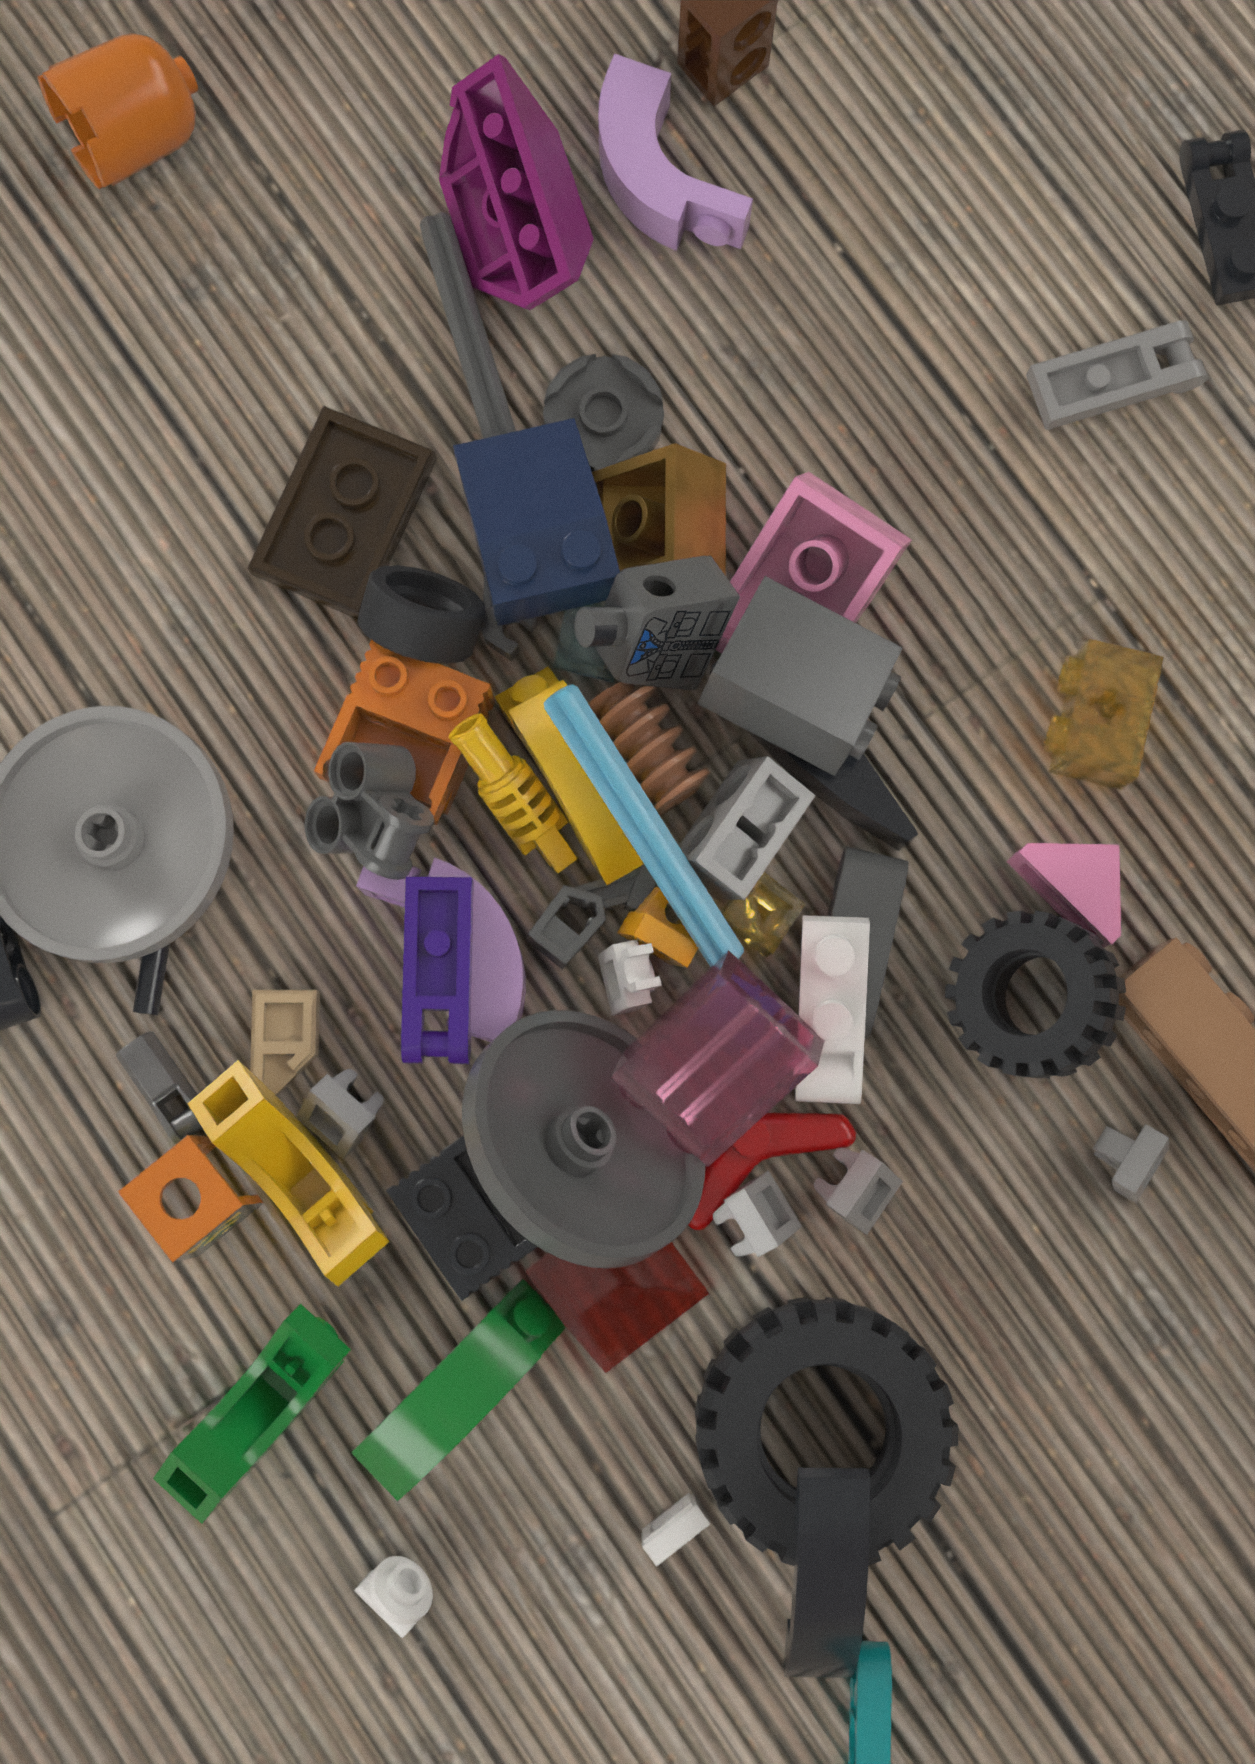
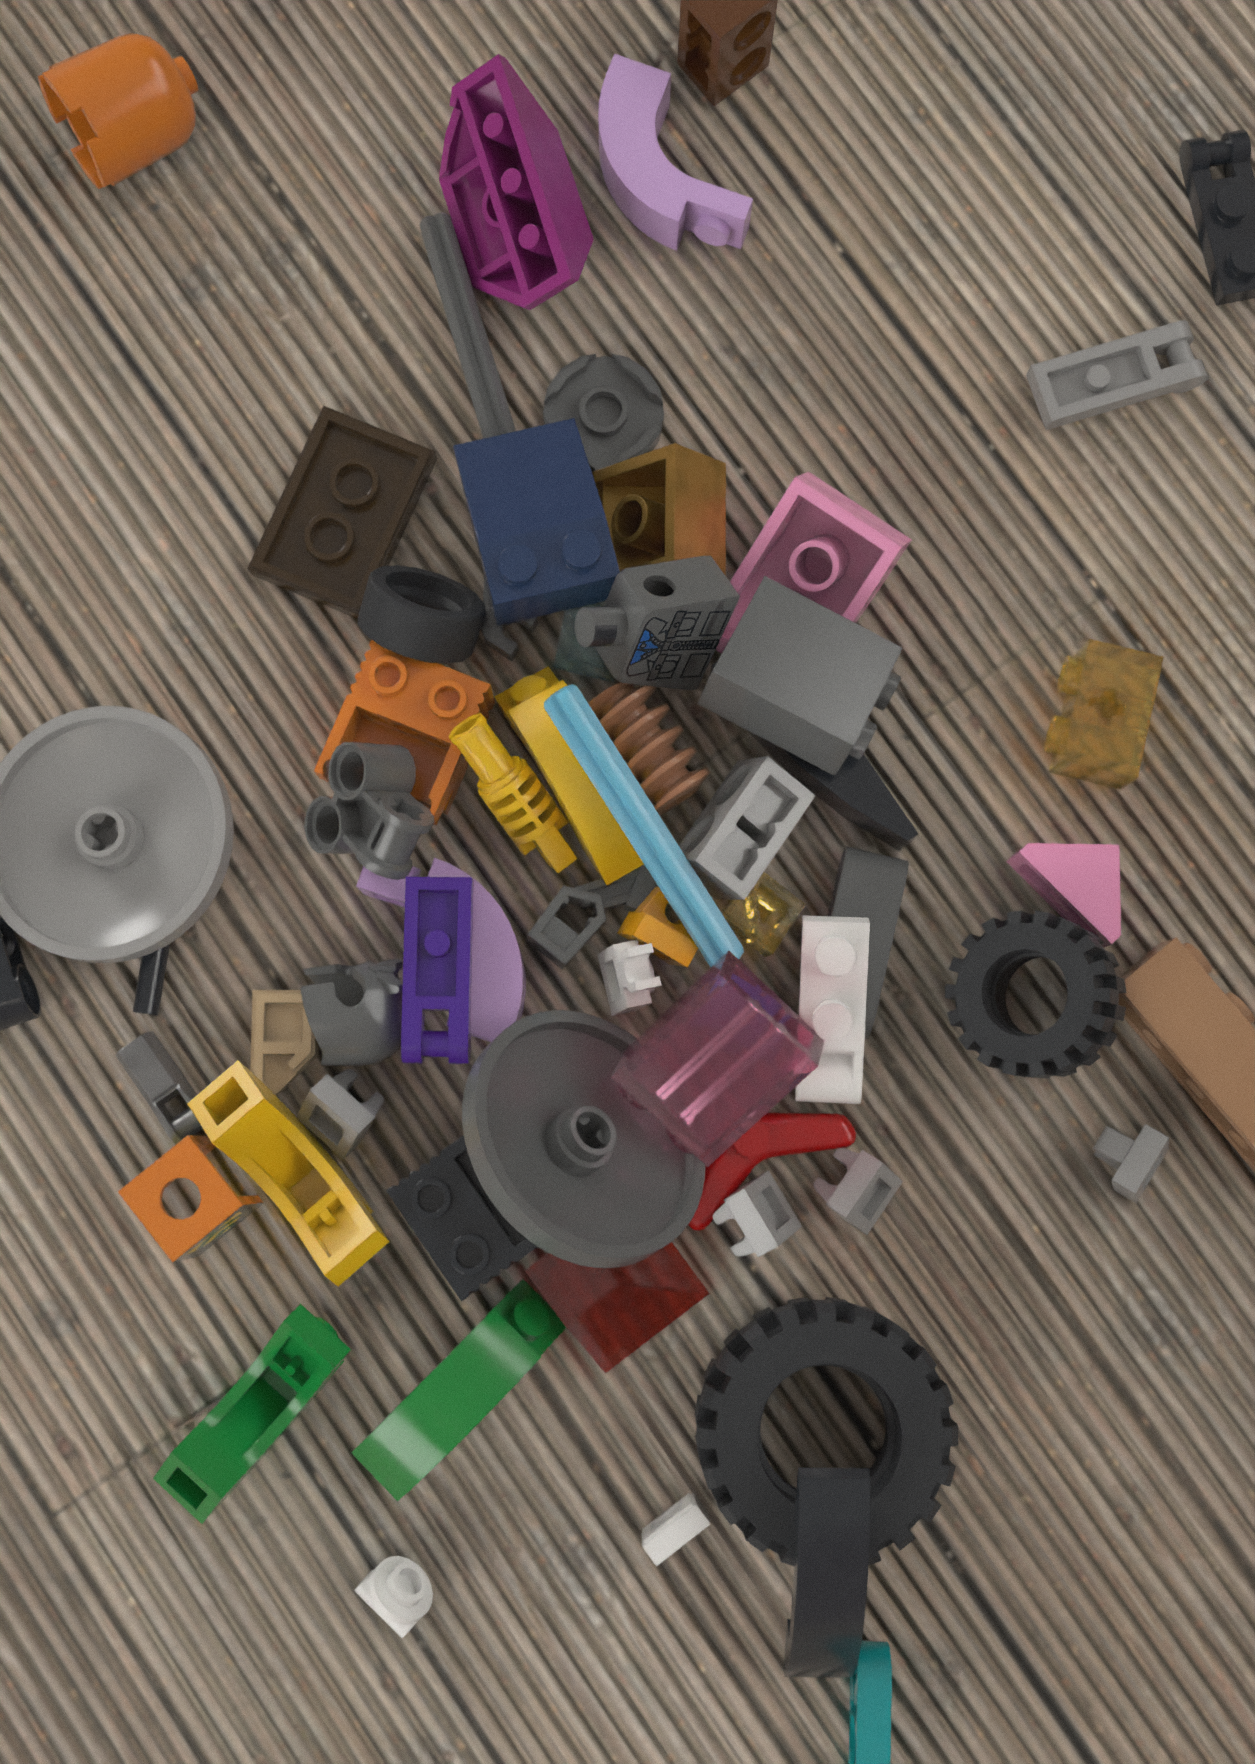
(355, 1011): none -> dark grey helmet

